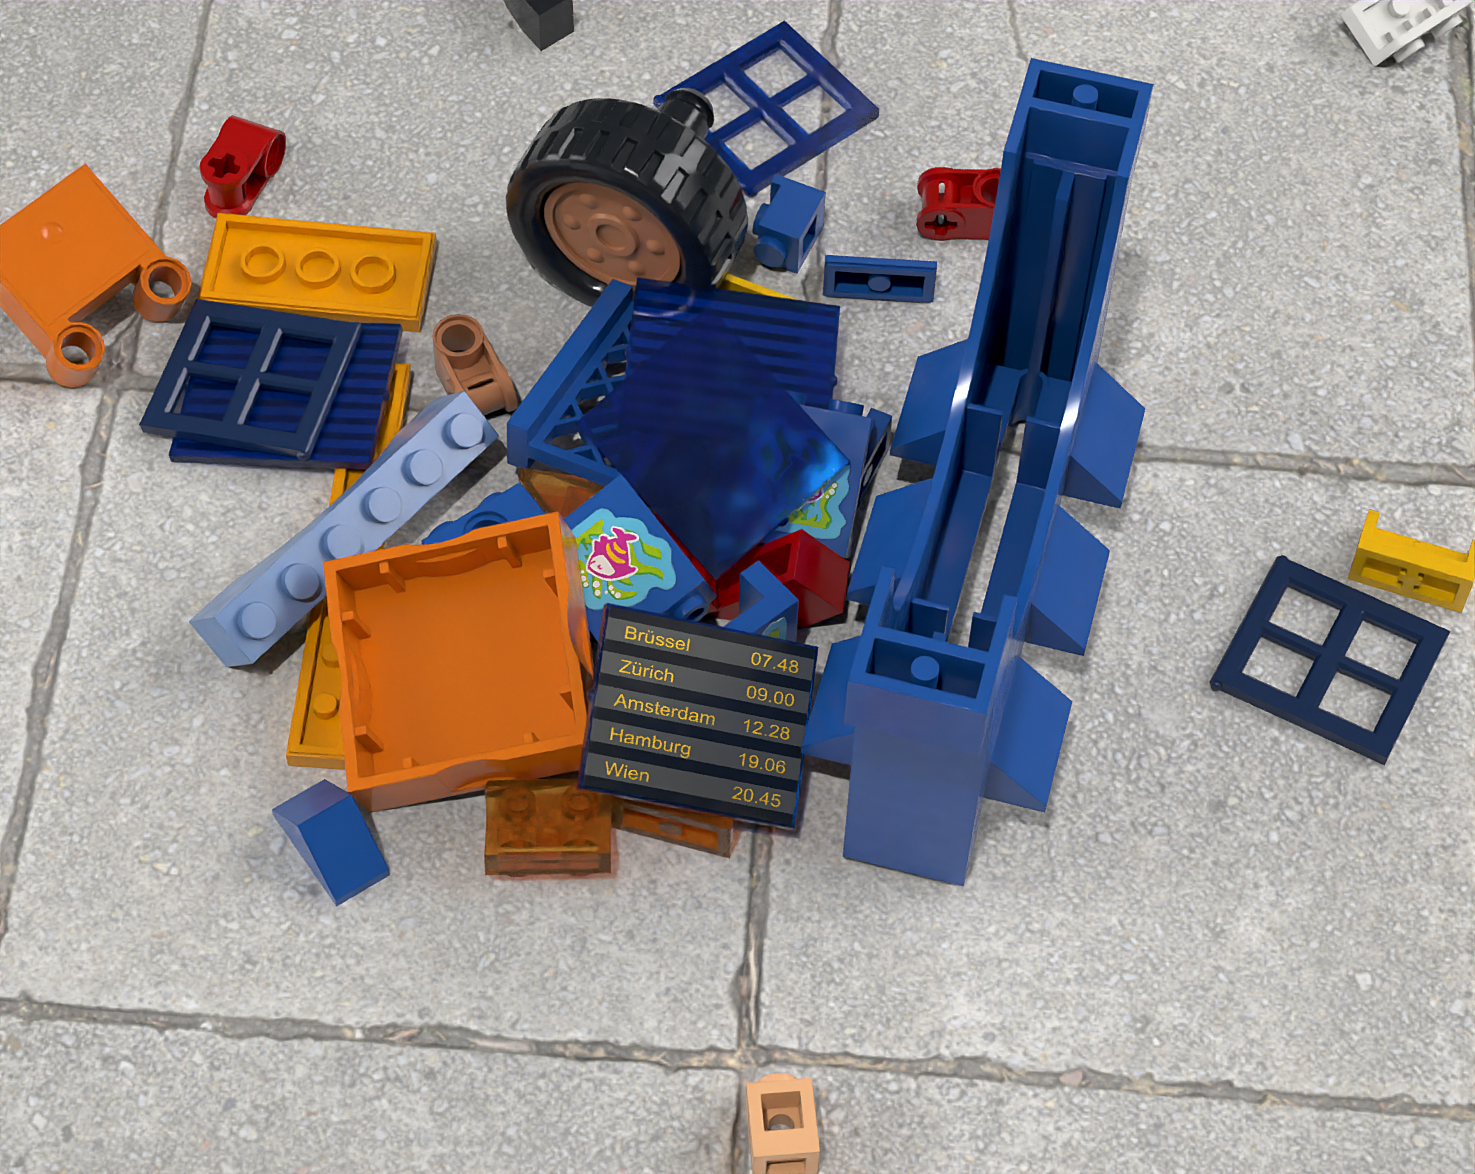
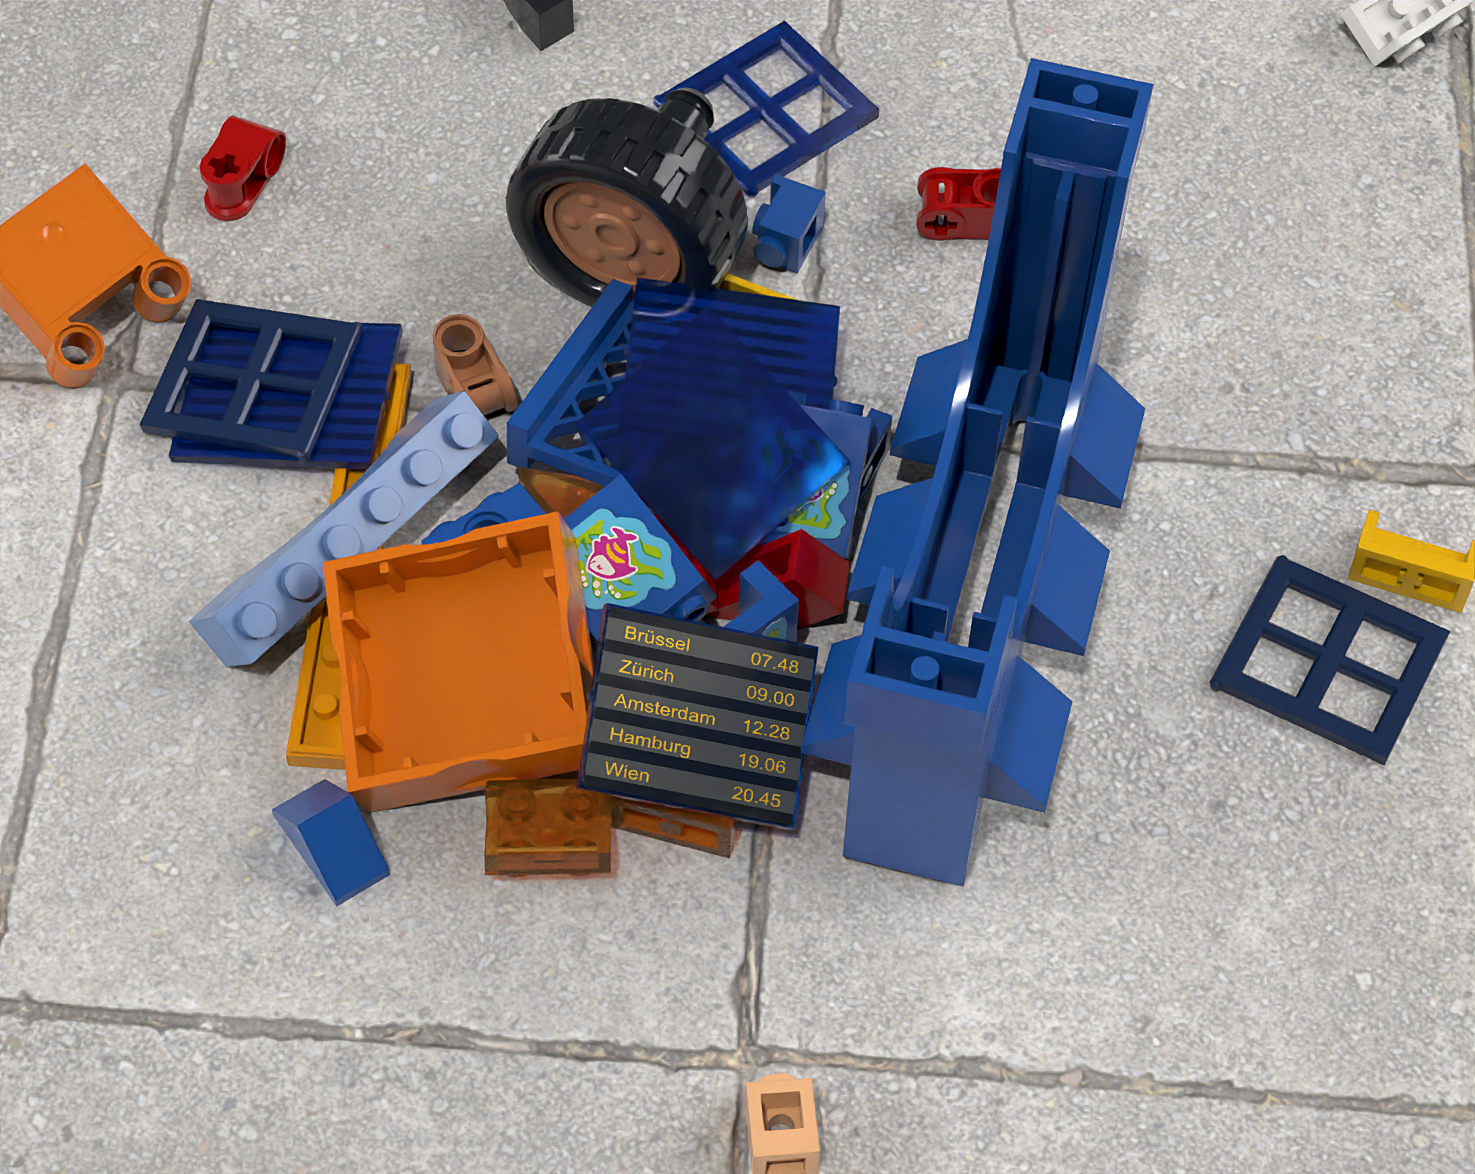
(320, 269): light orange tile -> none
(879, 278): blue slope -> none

